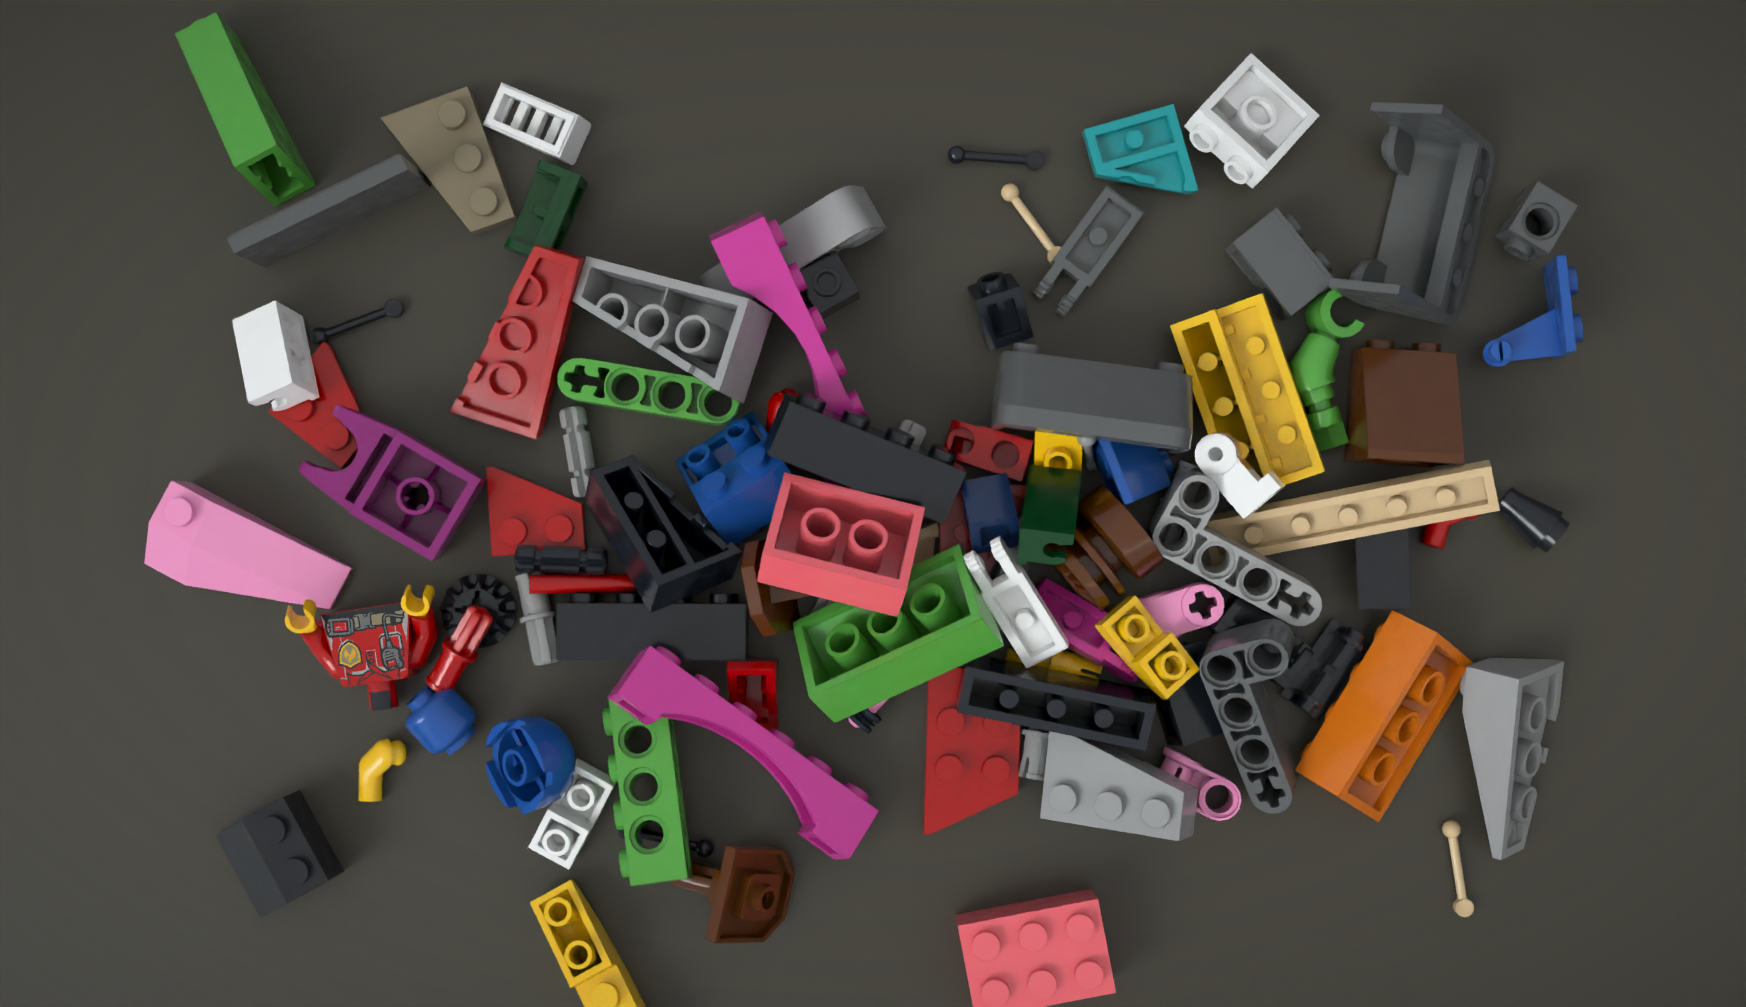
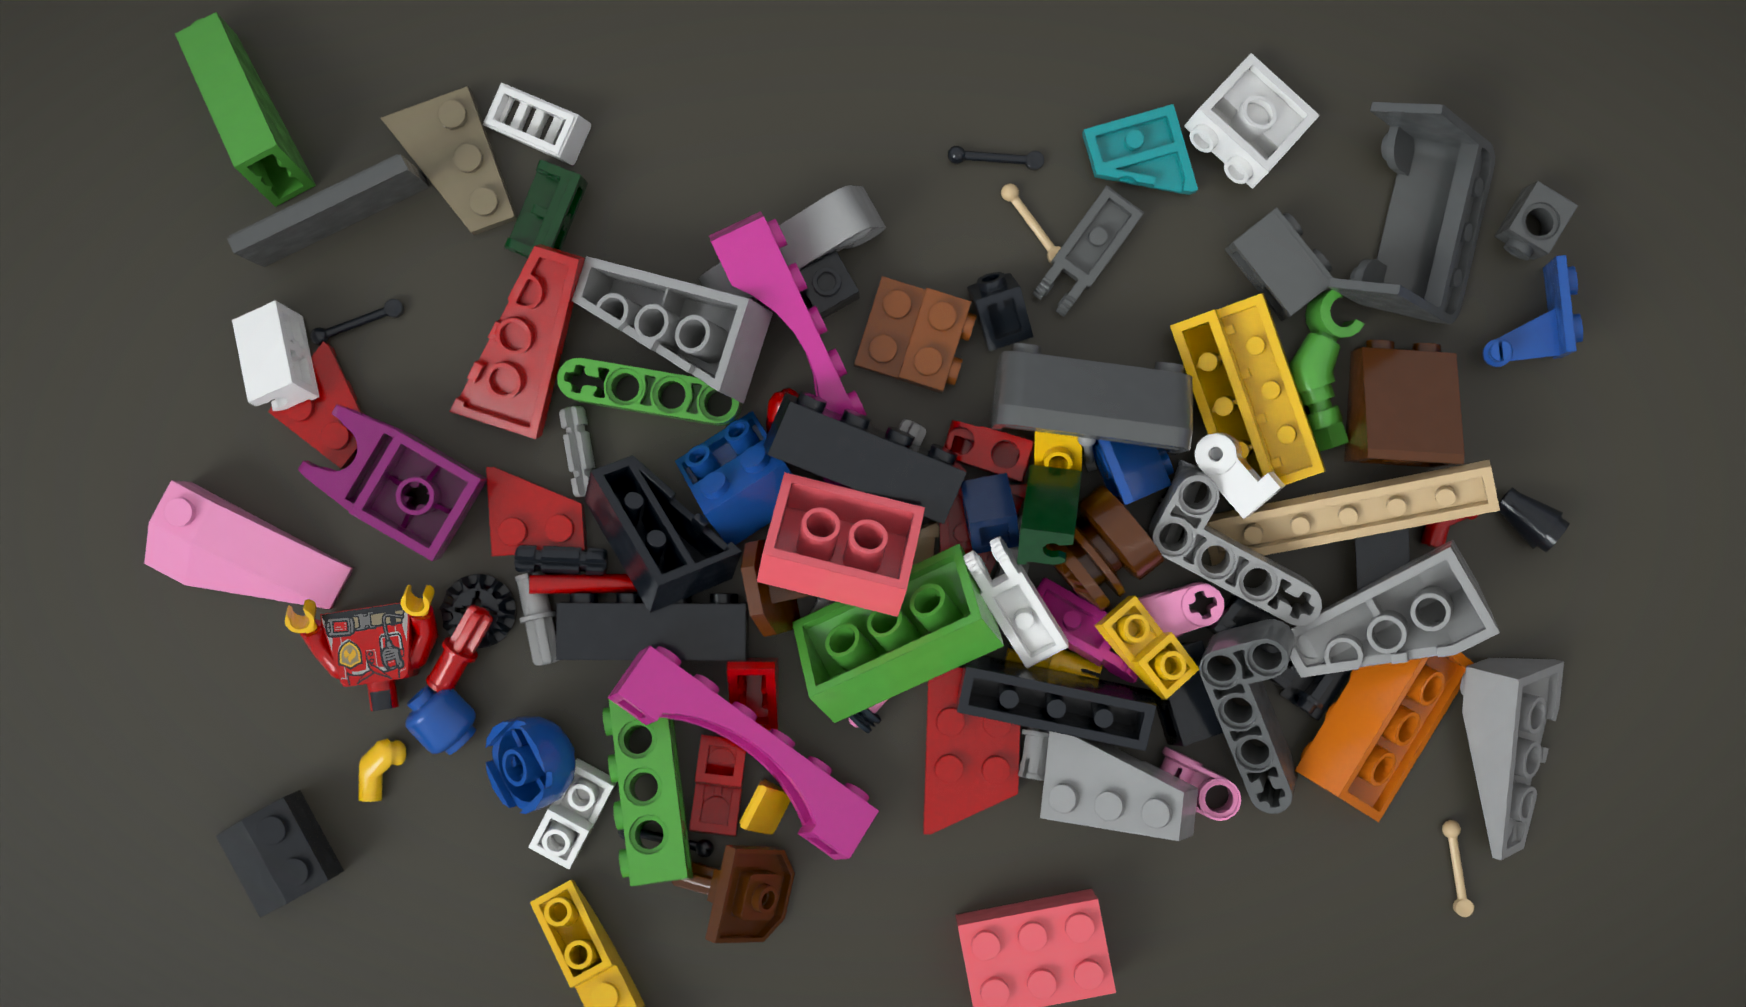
(718, 787): none -> red slope
(765, 808): none -> yellow slope
(915, 335): none -> dark orange plate
(1404, 616): none -> light grey wedge

